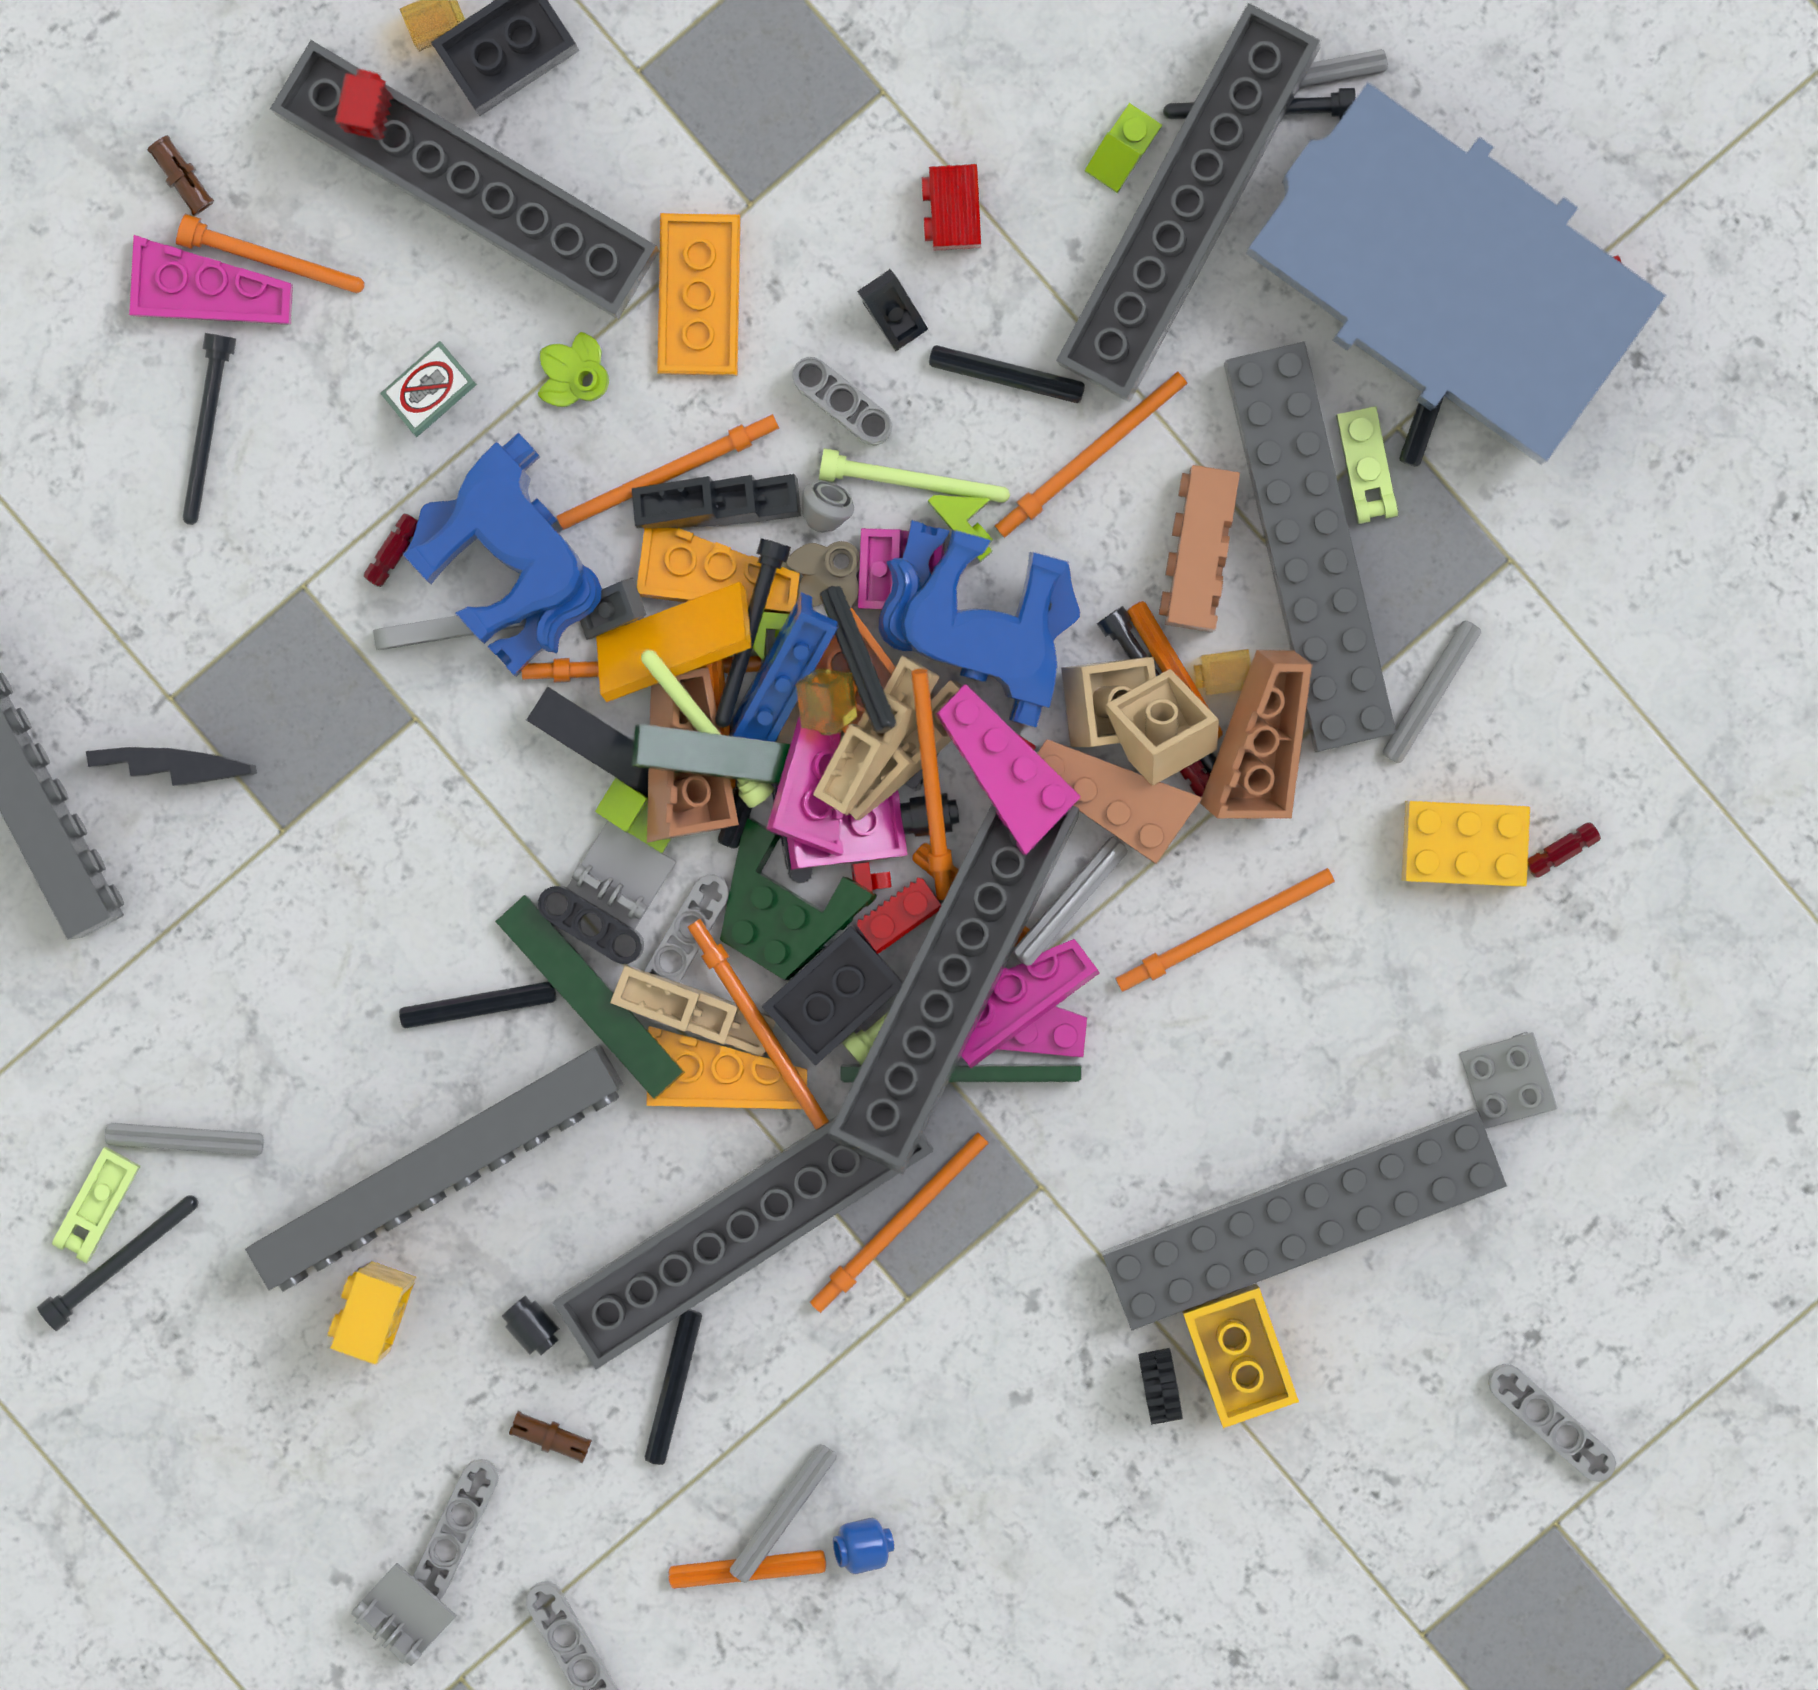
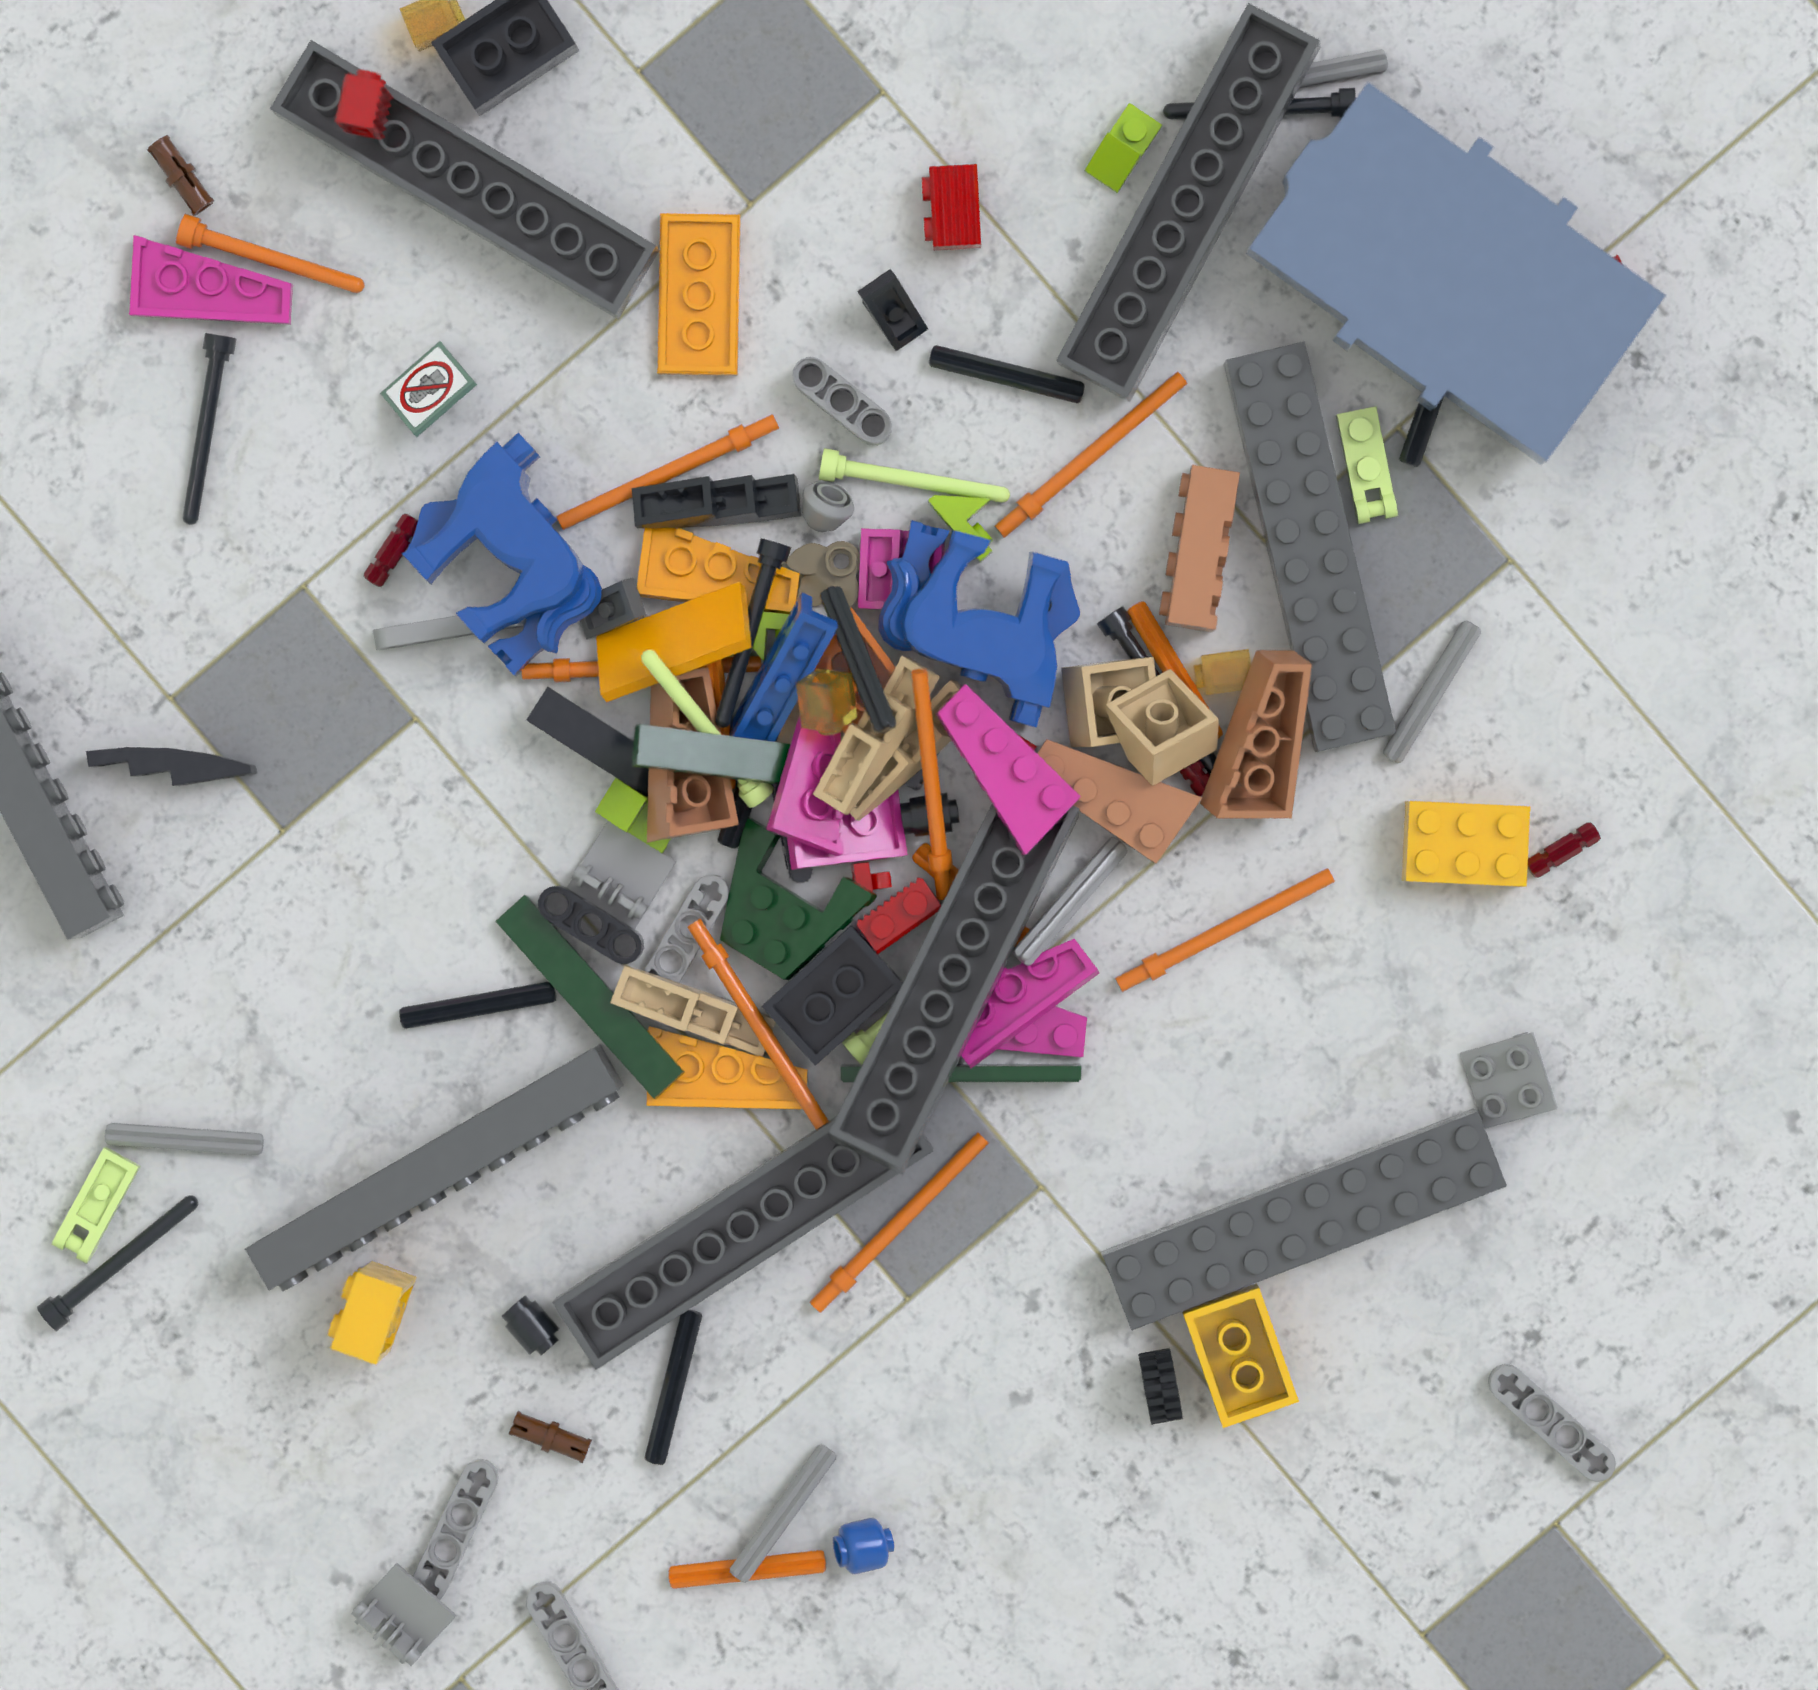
(568, 368): lime plate -> none

